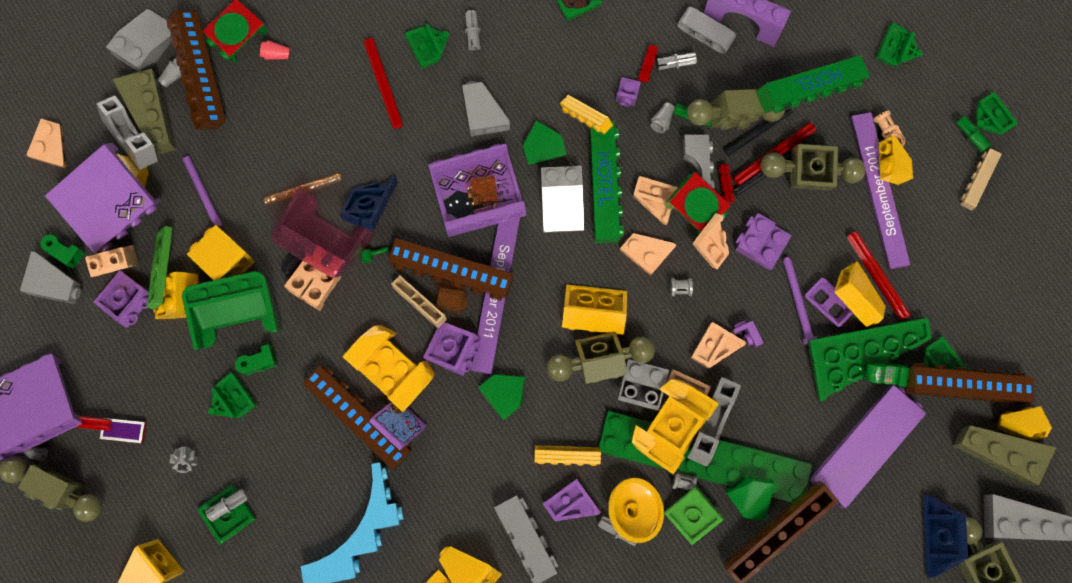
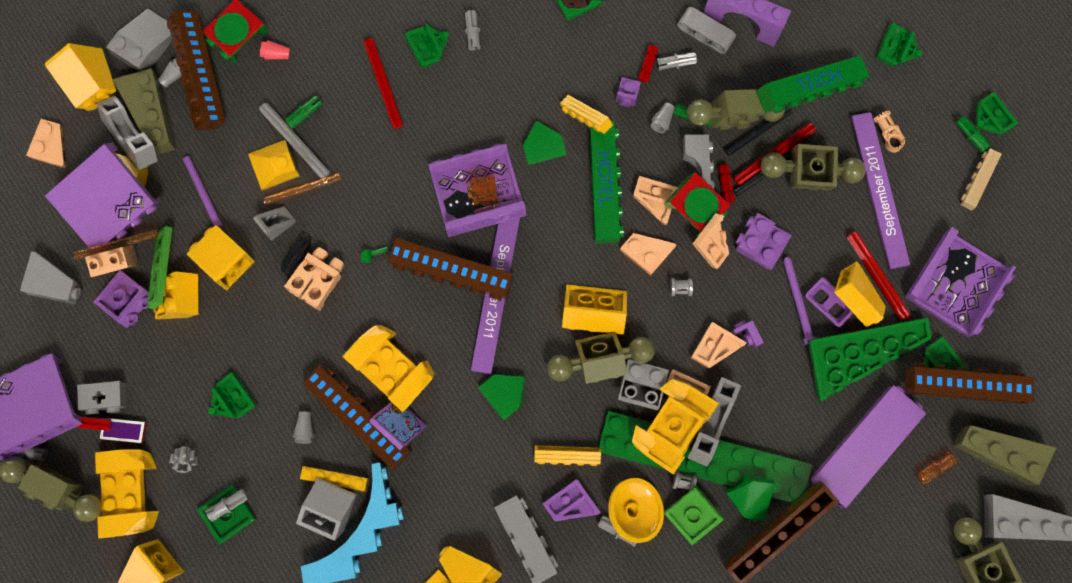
(57, 249): green leg -> none
(82, 75): none -> yellow slope
(90, 395): none -> light grey brick
(115, 244): none -> clear orange bar
(124, 492): none -> yellow piece
(228, 303): green windscreen -> none
(258, 362): green leg -> none
(273, 165): none -> yellow slope
(275, 221): none -> light grey slope
(294, 140): none -> light grey axle
(303, 112): none -> green axle
(303, 430): none -> light grey cone
(315, 239): clear pink windscreen -> none
(326, 509): none -> light grey slope
(335, 478): none -> yellow piece
(367, 203): dark blue wing -> none
(418, 301): tan piece -> none
(451, 301): clear orange brick -> none
(453, 348): medium lavender plate -> none
(483, 111): light grey slope -> none
(562, 199): slope -> none
(887, 373): green leg -> none
(894, 161): yellow slope -> none
(936, 468): none -> clear orange axle
(944, 536): dark blue wing -> none
(960, 284): none -> medium lavender panel
(1025, 424): yellow slope -> none

